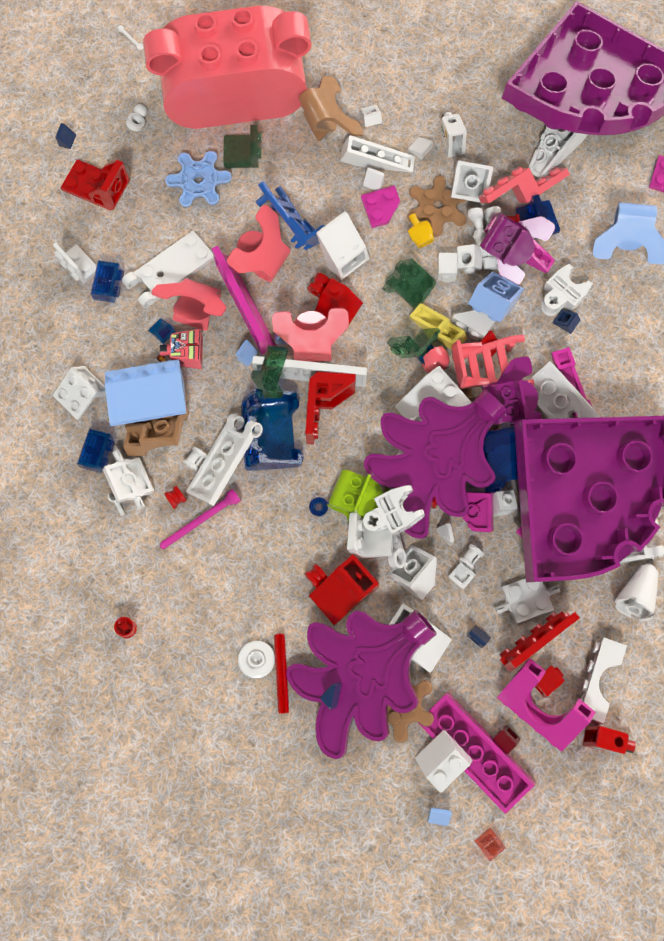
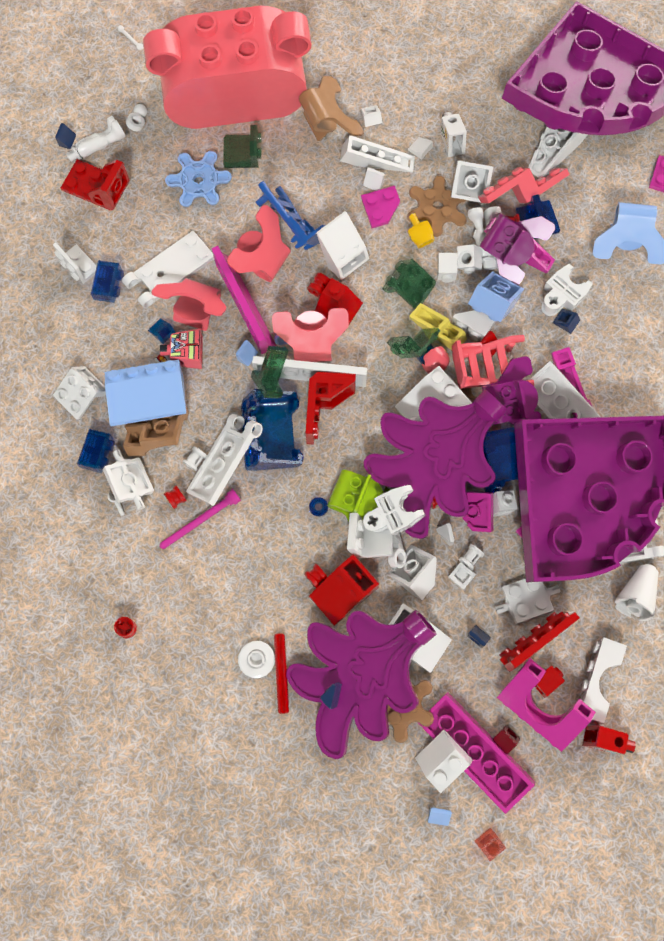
(97, 141): none -> white piece

